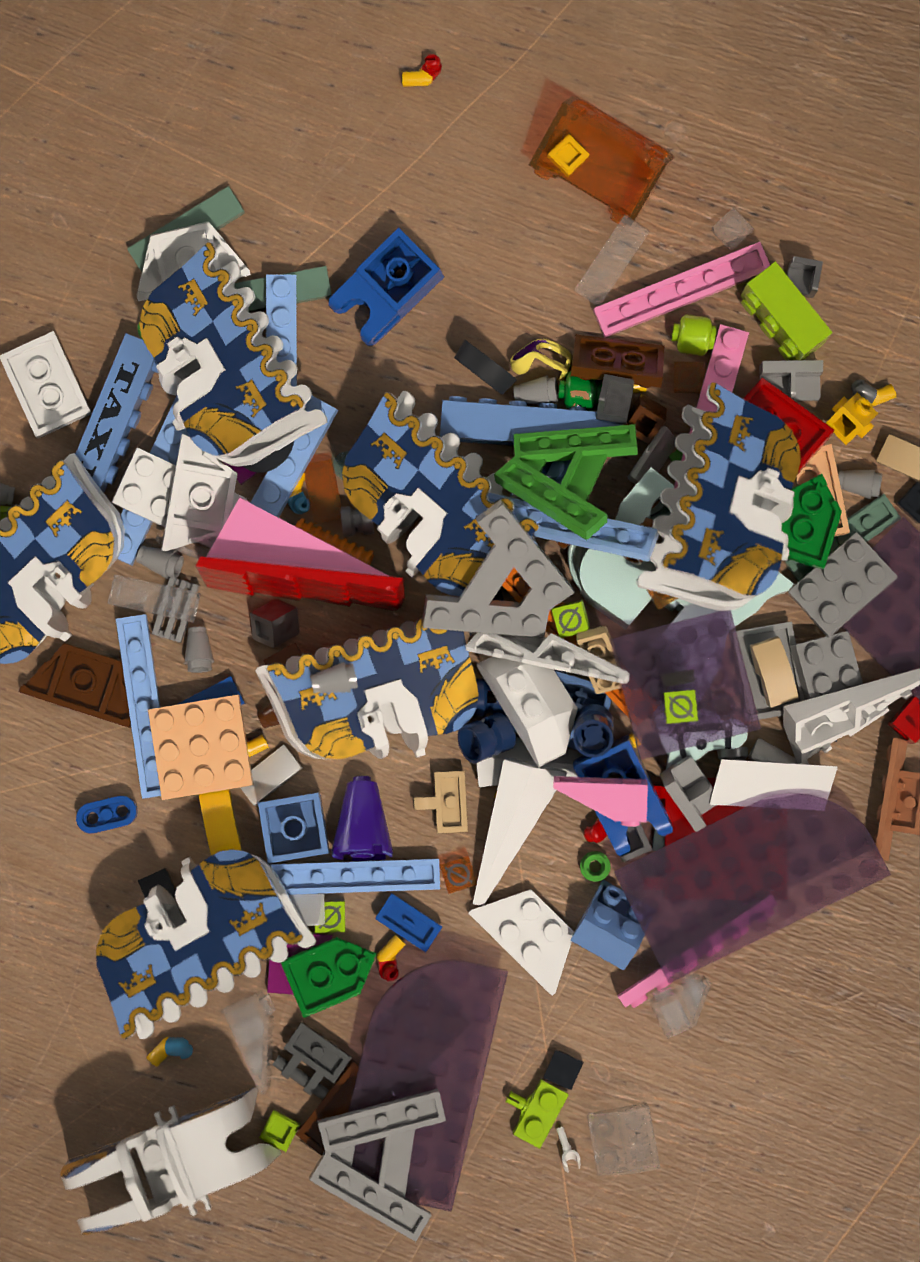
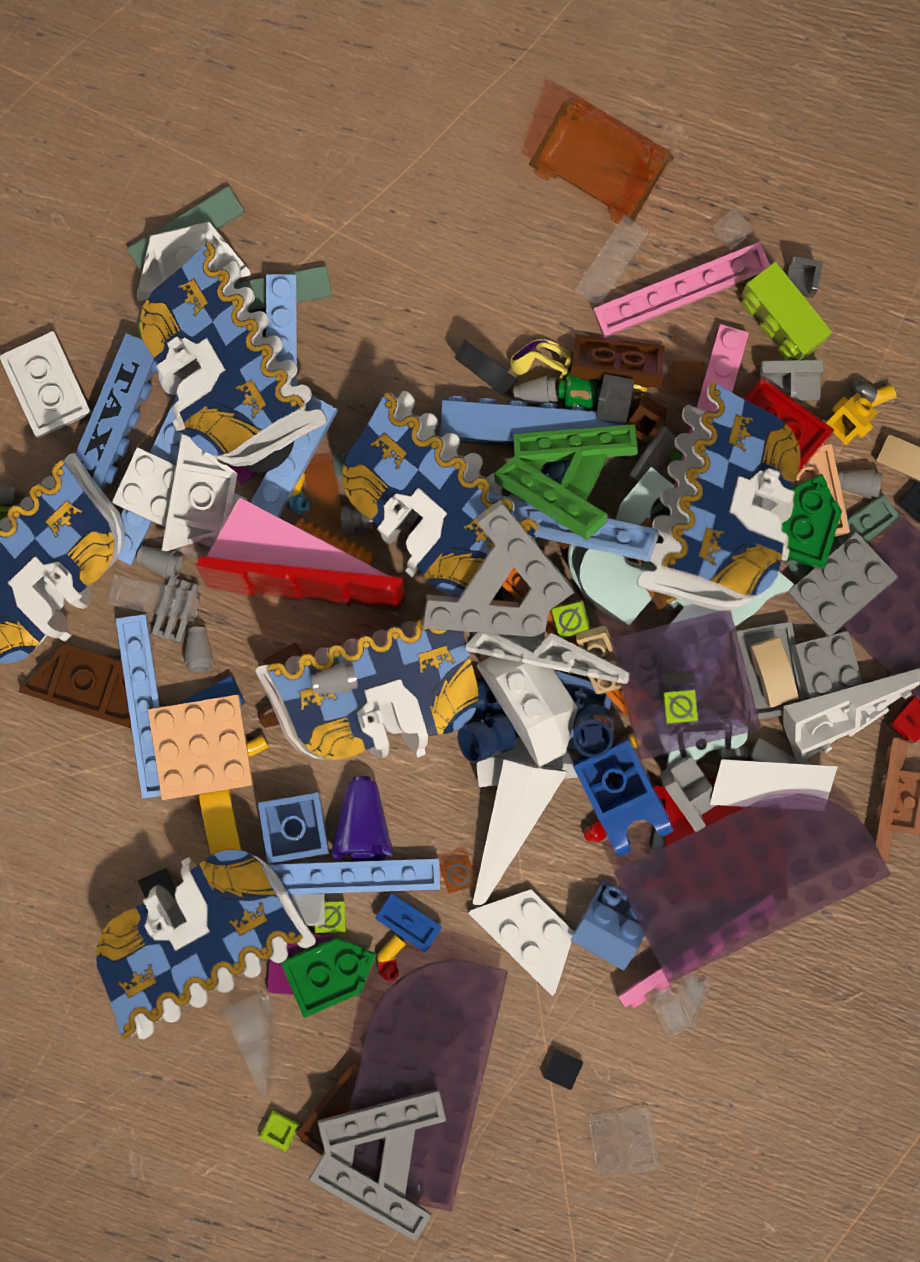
(107, 814): blue plate -> none
(170, 1047): arm -> none
(180, 1160): white animal -> none
(271, 774): white slope -> none
(274, 623): flat silver panel -> none
(318, 1054): dark grey plate -> none
(380, 289): blue brick -> none
(425, 75): arm -> none
(448, 802): tan plate -> none
(537, 1112): lime plate -> none
(567, 1150): white hand -> none
(568, 155): yellow tile -> none
(595, 876): bright green plate -> none
(614, 797): bright pink slope -> none
(638, 843): flat silver panel -> none
(694, 335): lime head -> none

